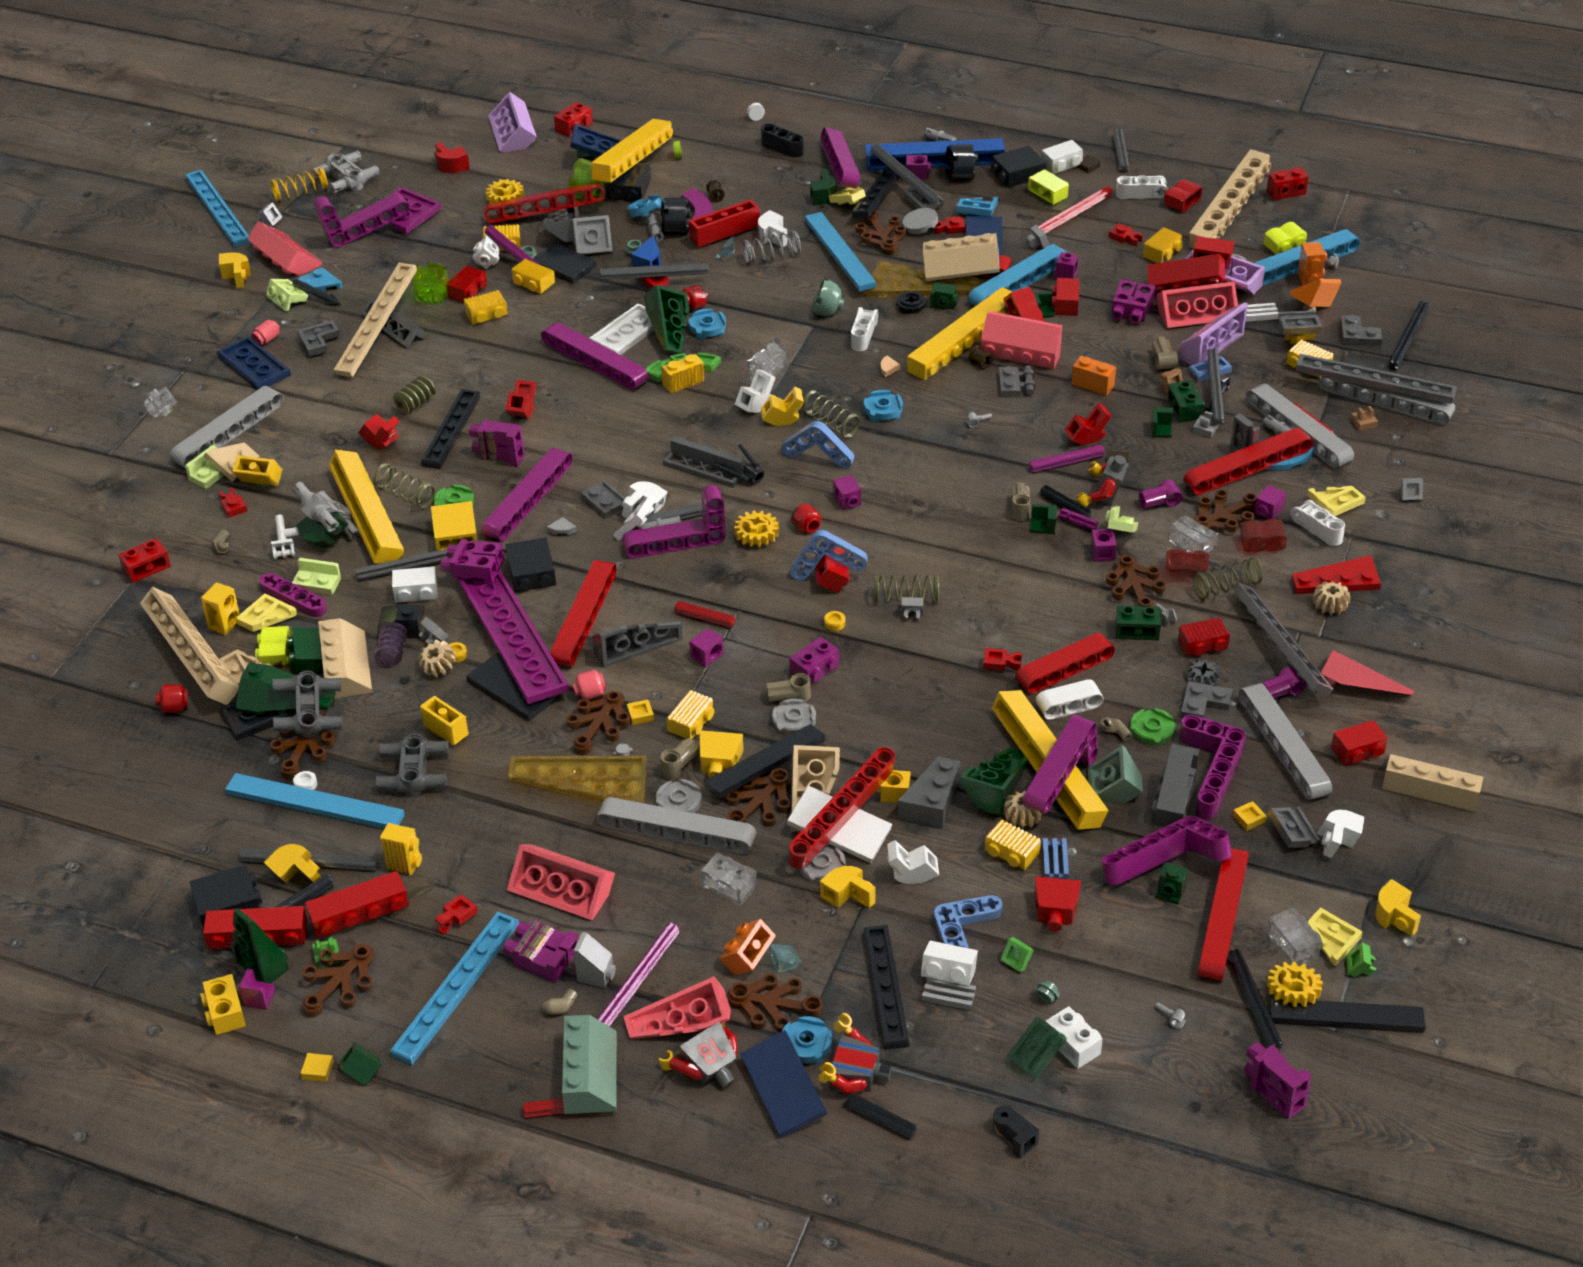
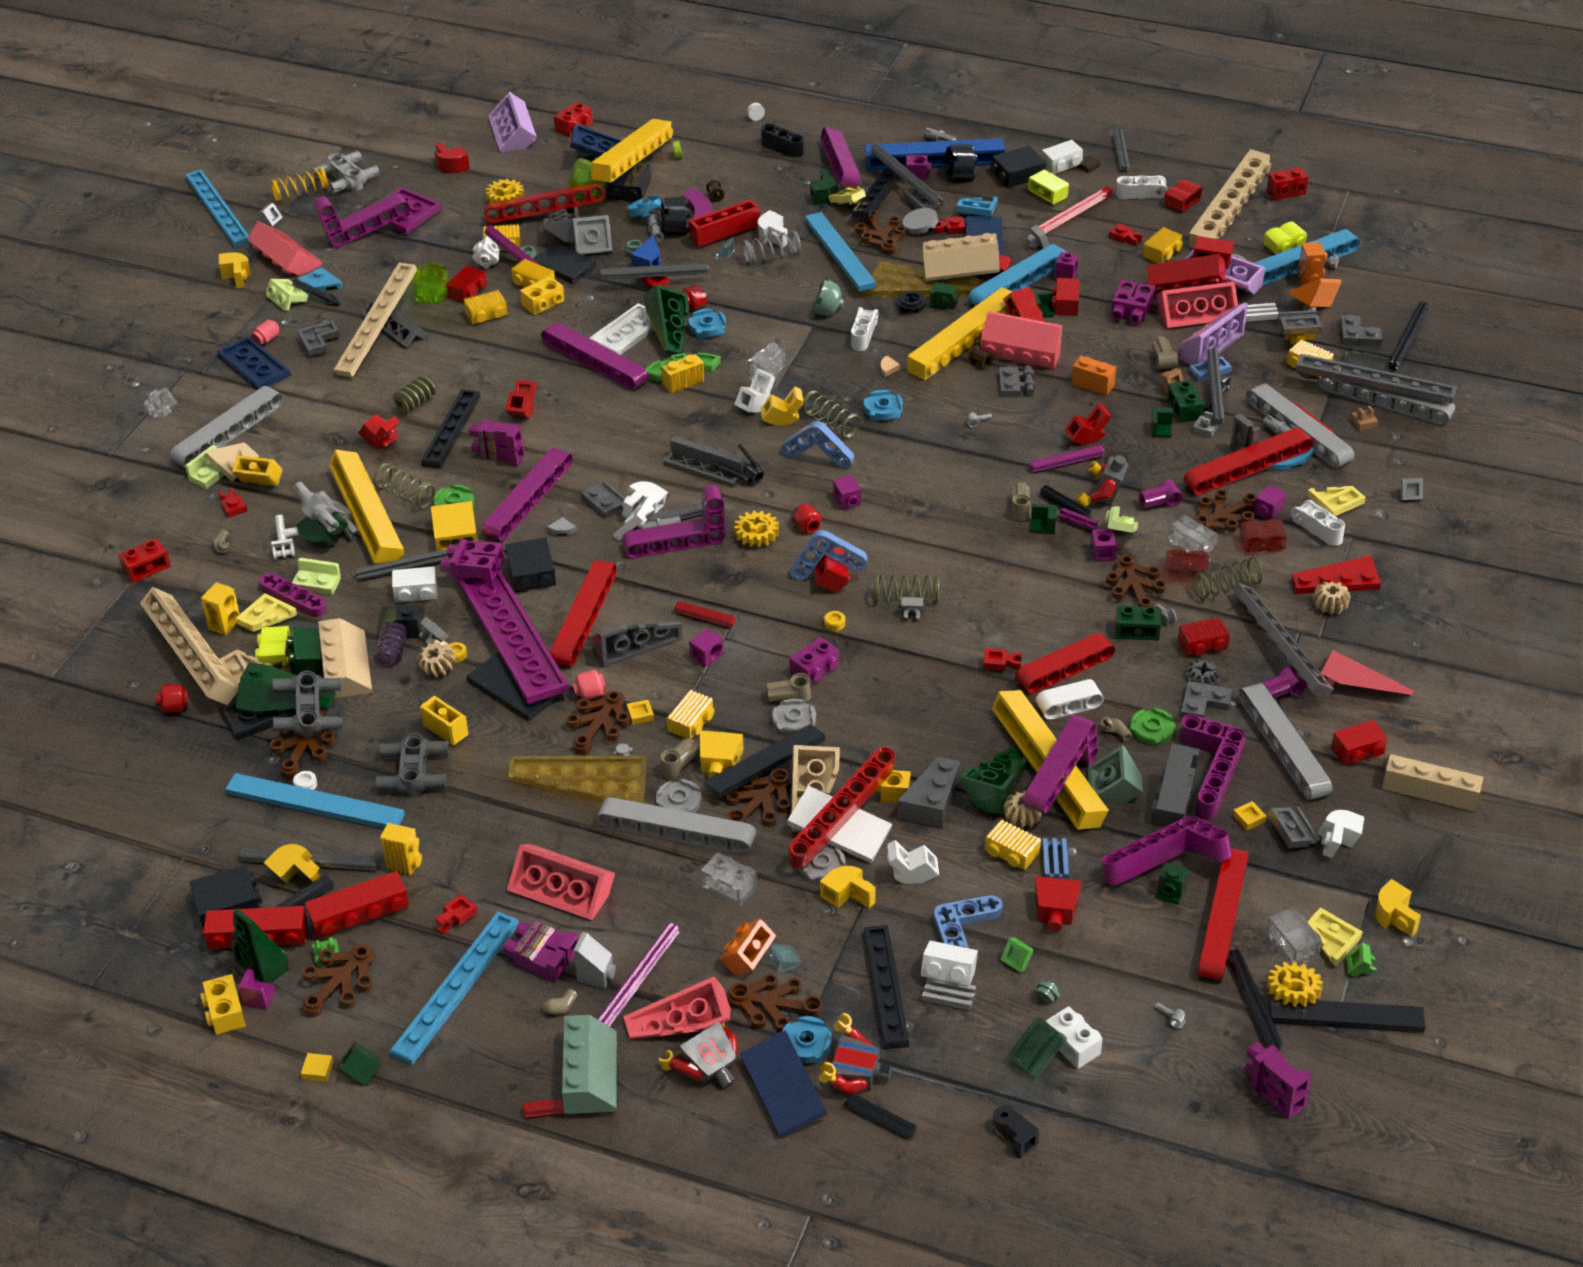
(542, 295): none -> yellow brick

